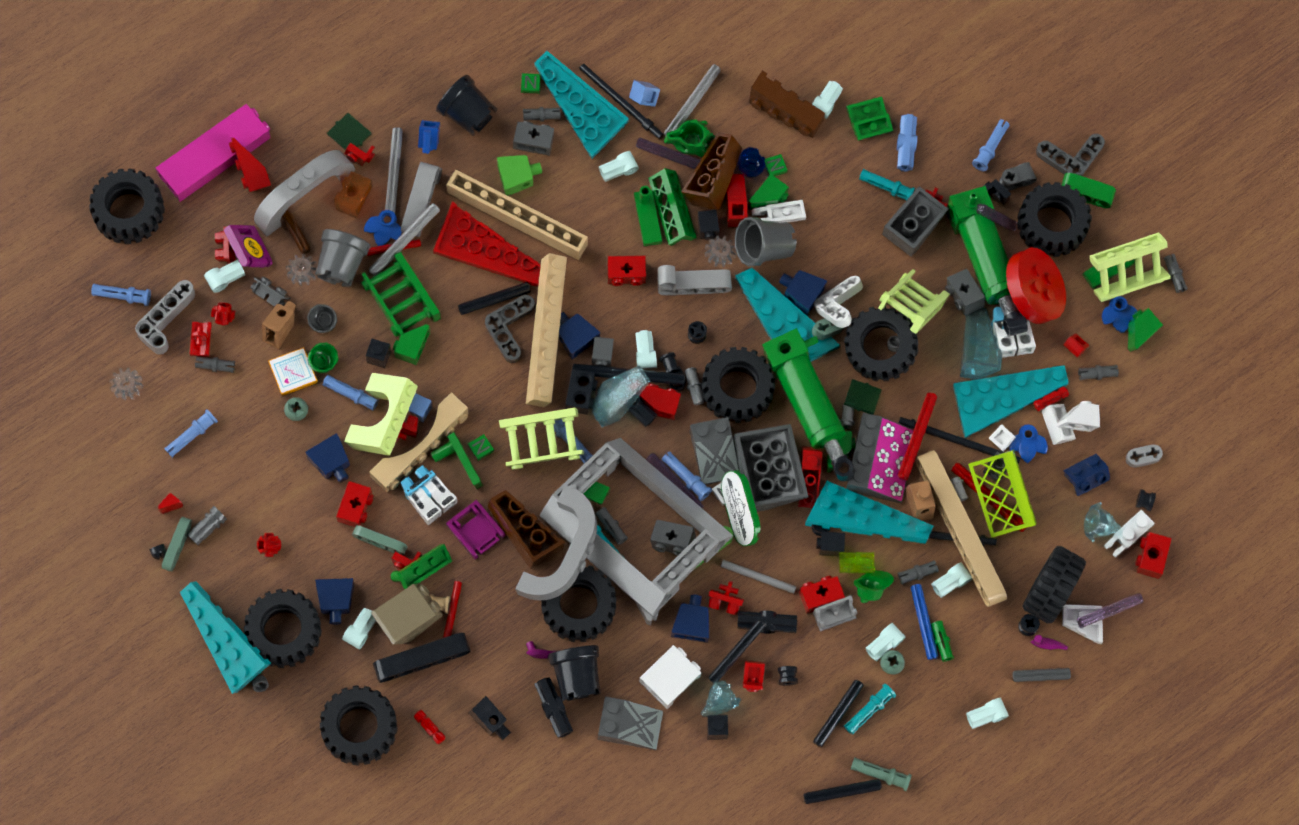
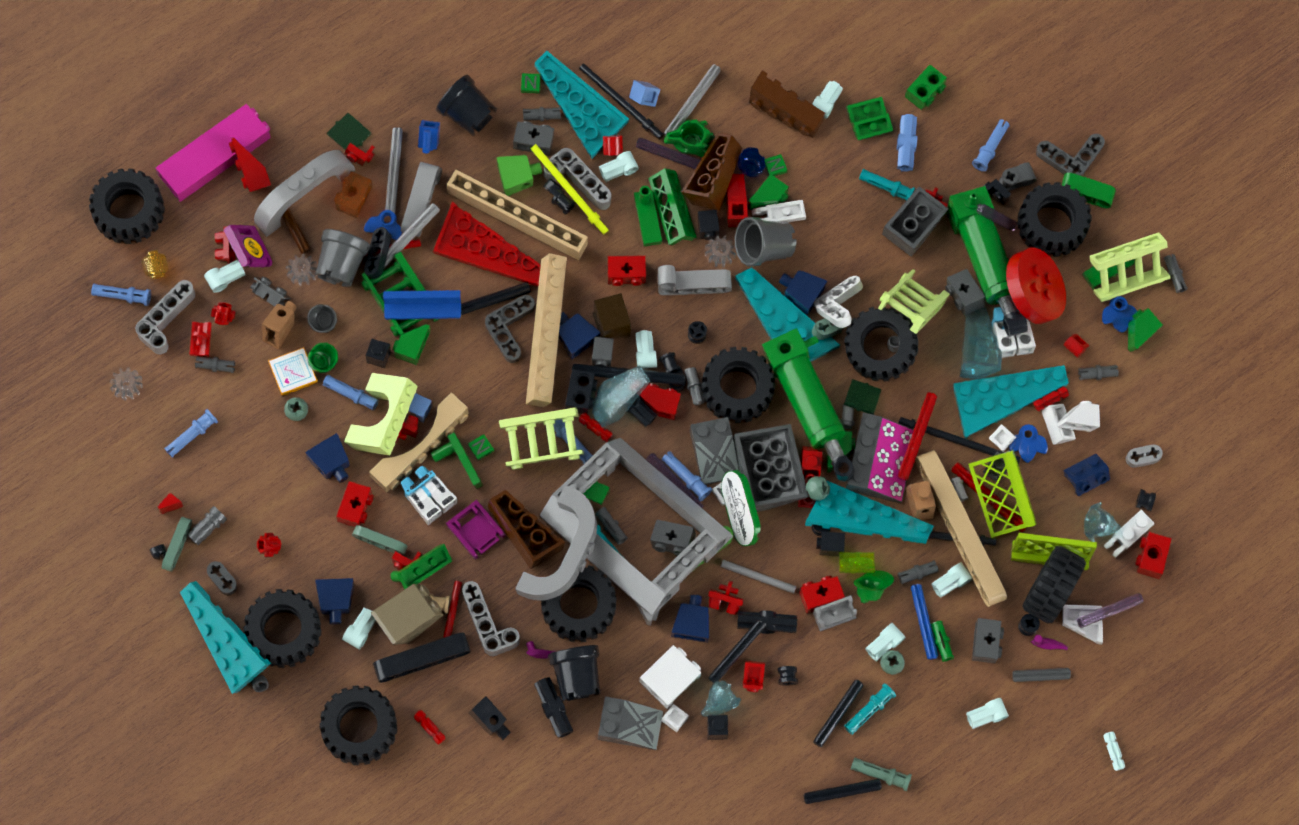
(155, 265): none -> clear yellow head
(218, 580): none -> dark grey beam
(380, 241): none -> black beam
(422, 304): none -> blue panel
(485, 618): none -> light grey beam
(559, 198): none -> black connector
(580, 180): none -> light grey beam
(593, 217): none -> neon yellow bar
(595, 427): none -> red axle
(611, 317): none -> dark brown piece
(613, 145): none -> red brick
(675, 718): none -> white tile
(817, 488): none -> sand green piece
(922, 85): none -> green brick
(981, 650): none -> dark grey brick
(1037, 548): none -> lime fence
(1114, 751): none -> light aqua axle

